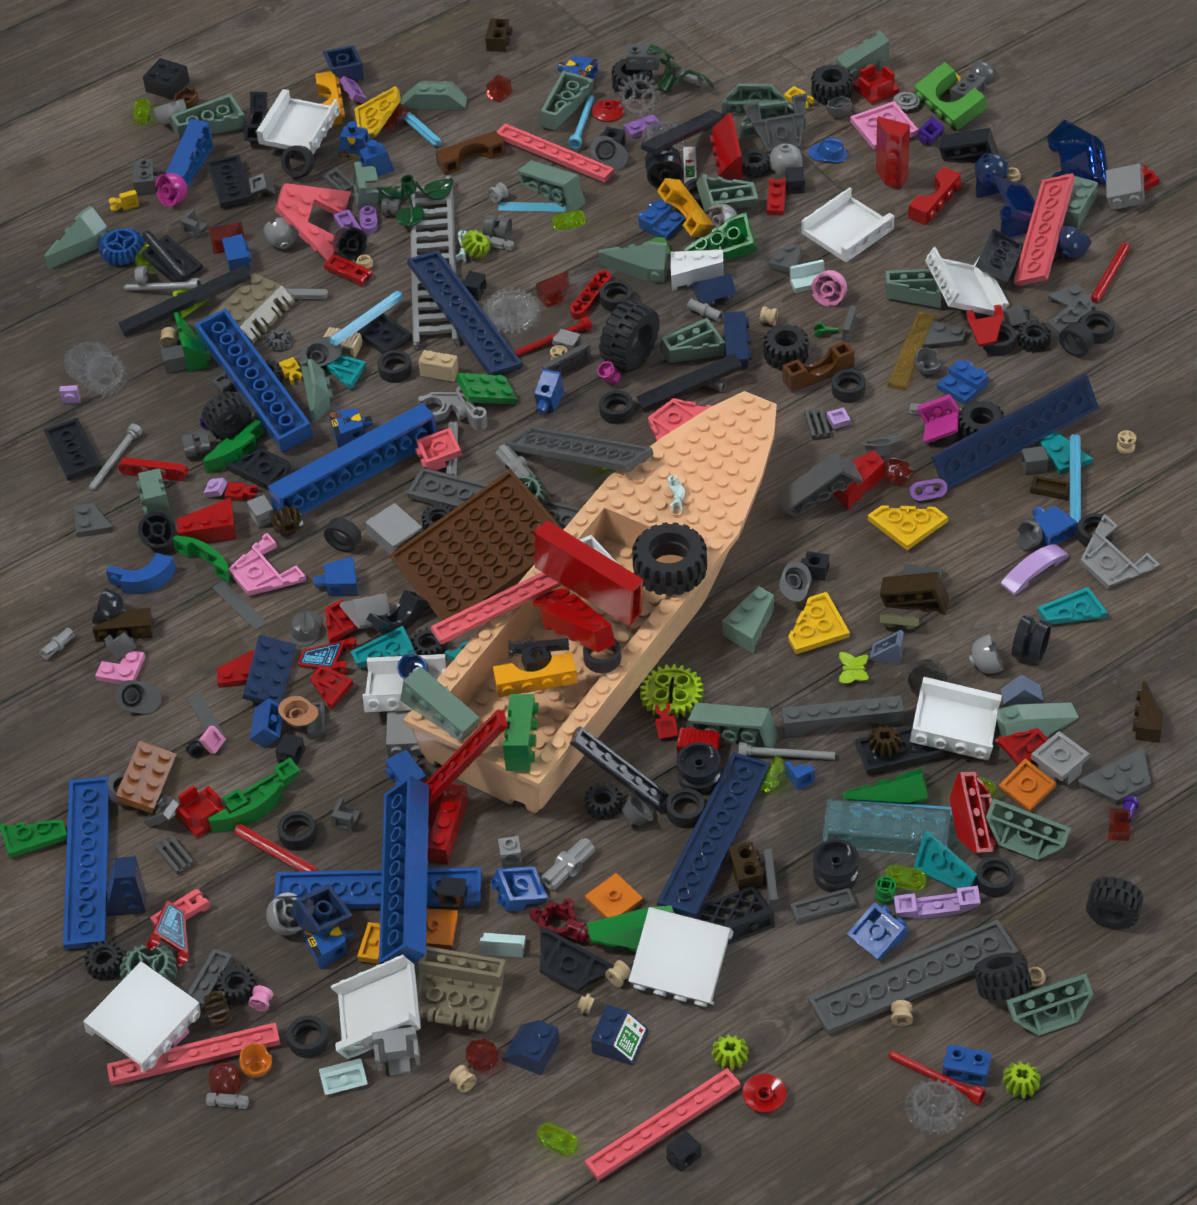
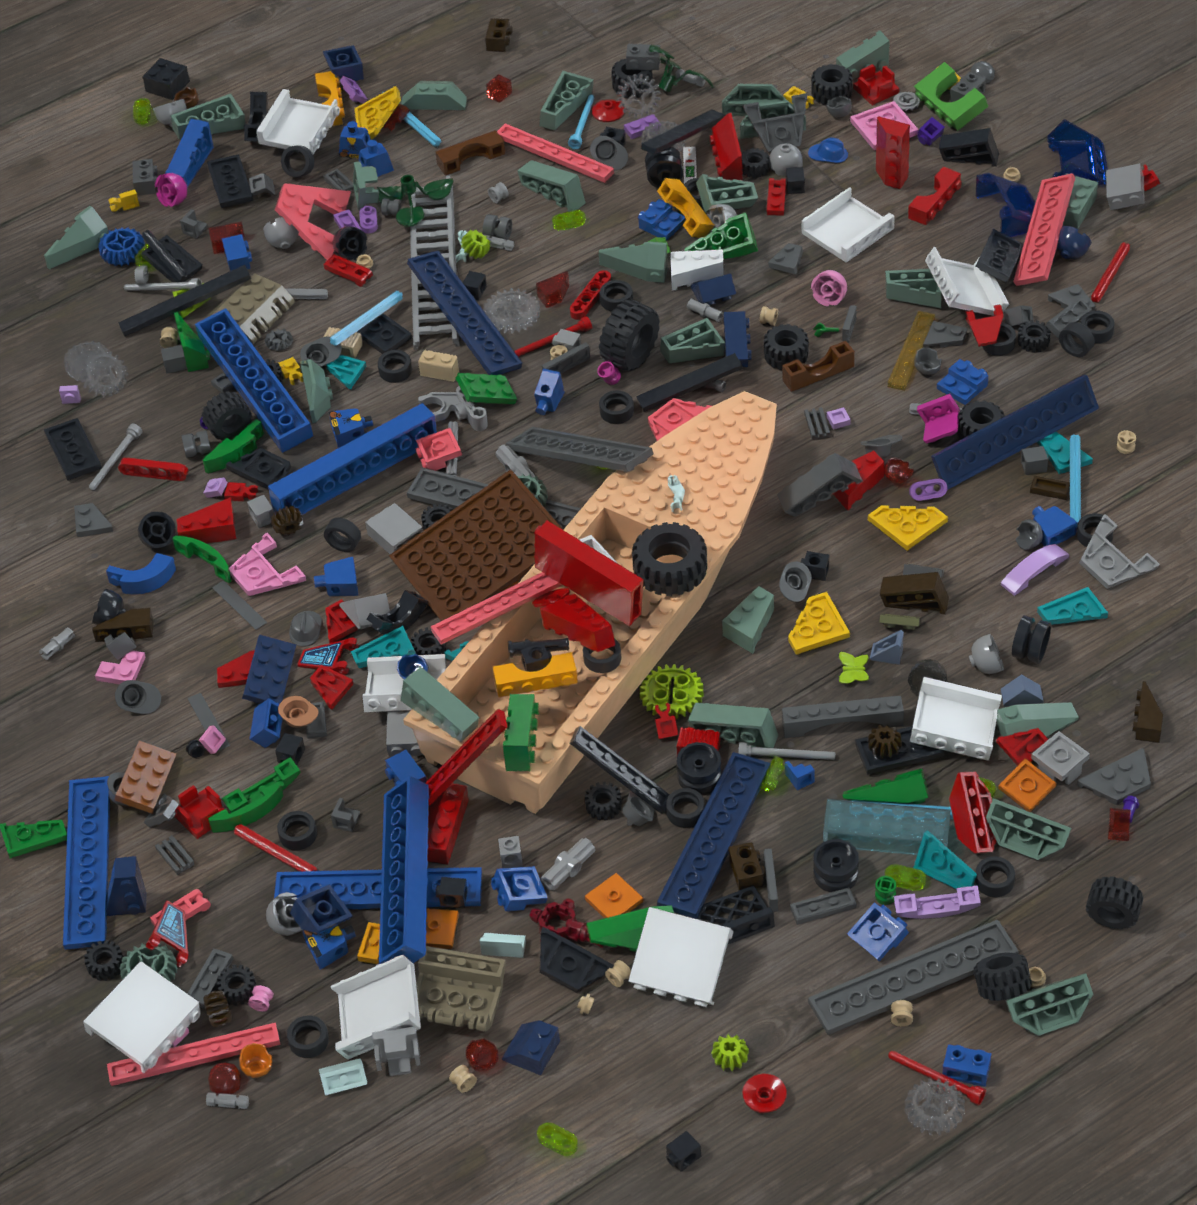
(153, 492): sand green wedge -> none
(525, 206): medium azure sticker -> none
(580, 66): blue torso -> none
(618, 1035): dark blue slope -> none
(662, 1124): coral plate -> none
(803, 275): light aqua panel -> none
(848, 395): black tyre -> none
(993, 164): dark blue cylinder -> none
(1021, 1079): lime gear -> none

